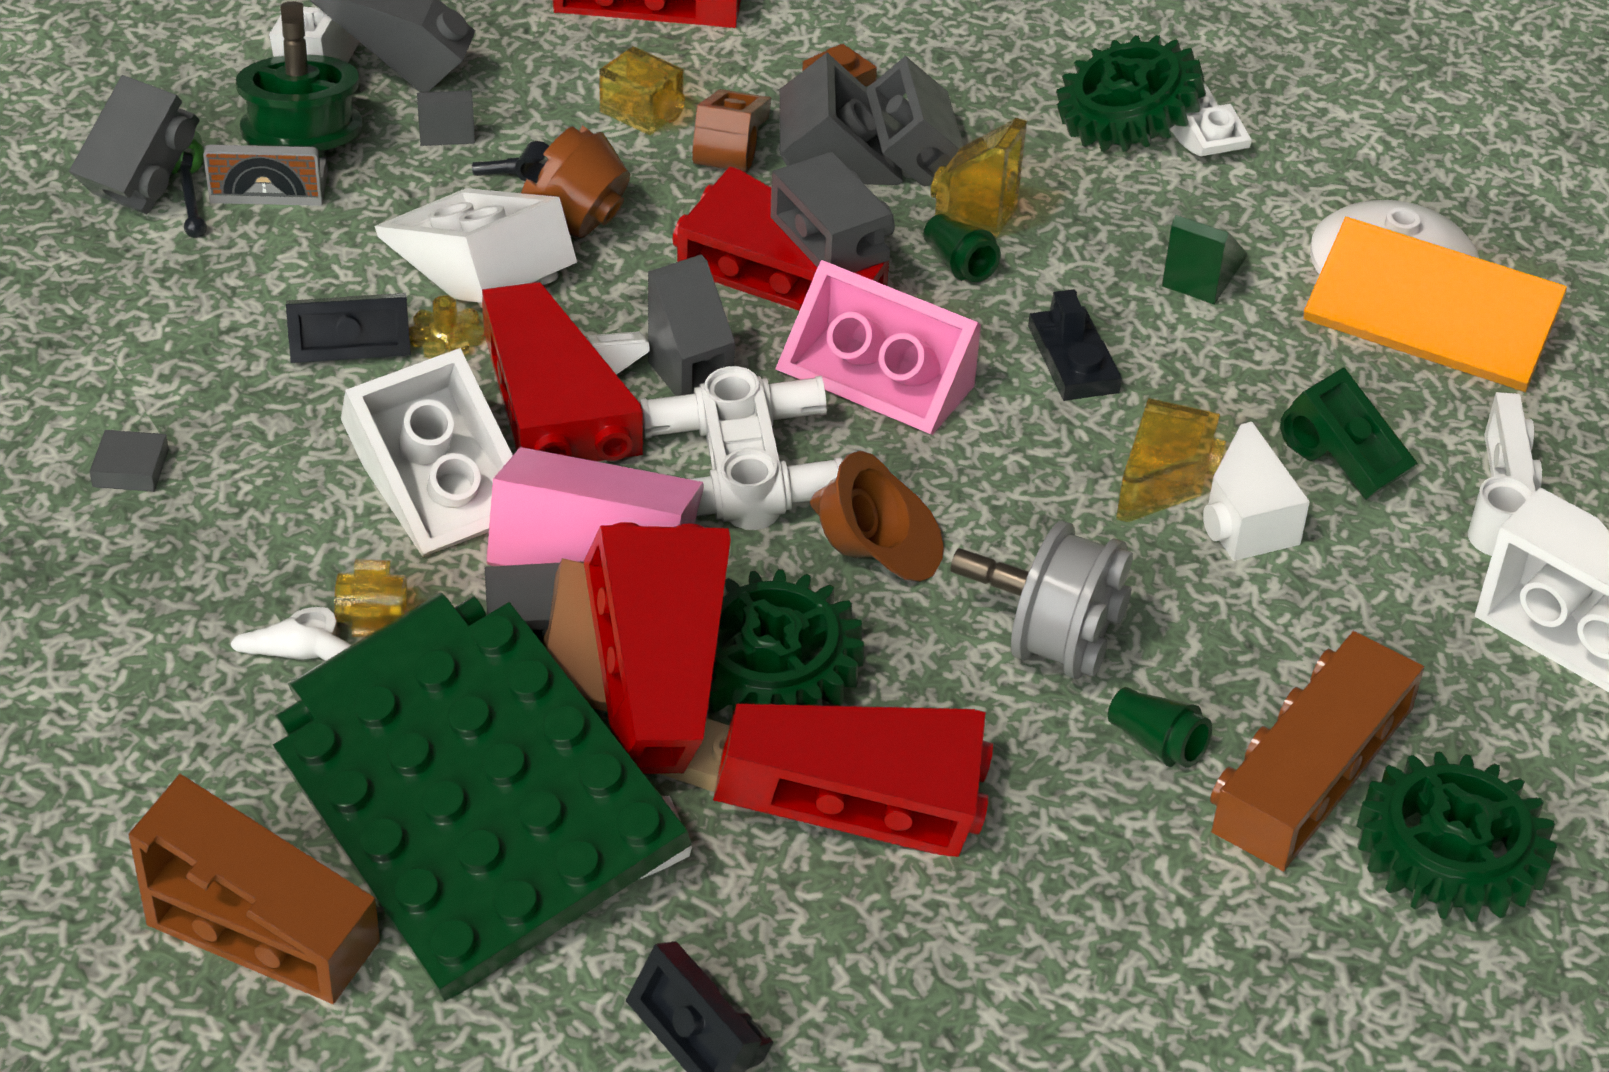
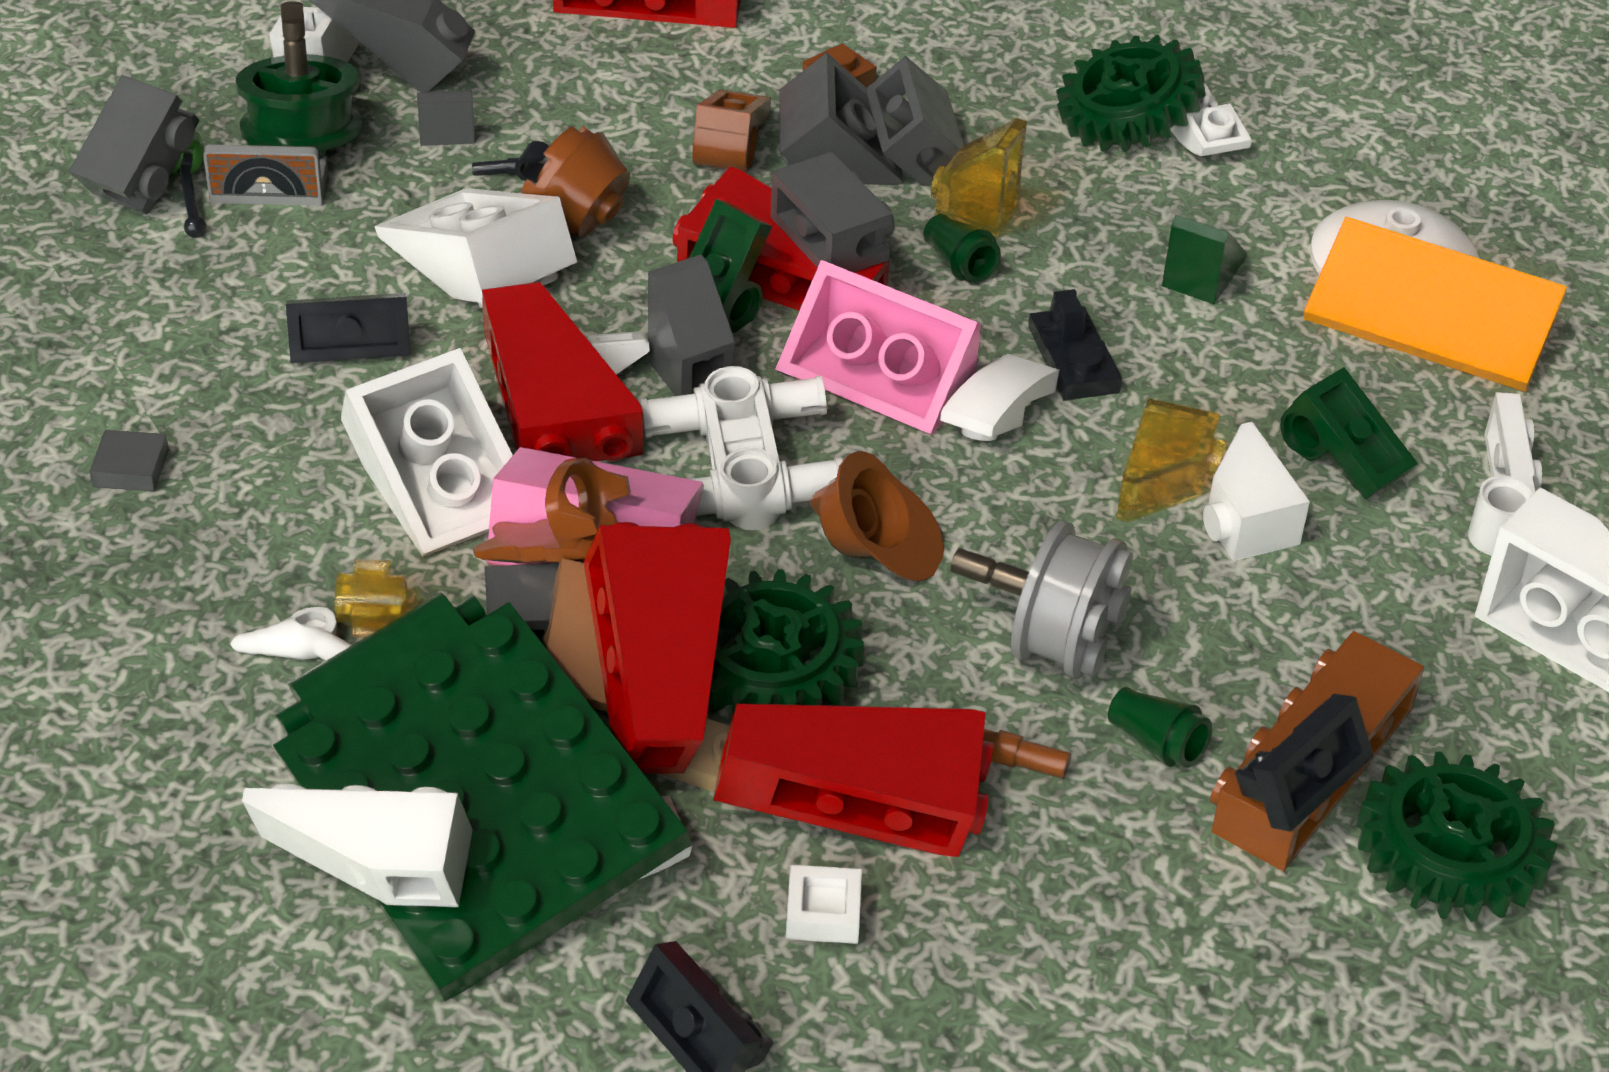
(249, 893): dark orange wedge -> none
(381, 842): none -> white slope
(445, 328): clear yellow plant -> none
(568, 527): none -> dark orange hair
(641, 90): clear yellow brick -> none
(731, 246): none -> dark green plate
(823, 904): none -> white plate
(997, 396): none -> white slope
(1013, 750): none -> dark orange piece
(1308, 763): none -> black hinge

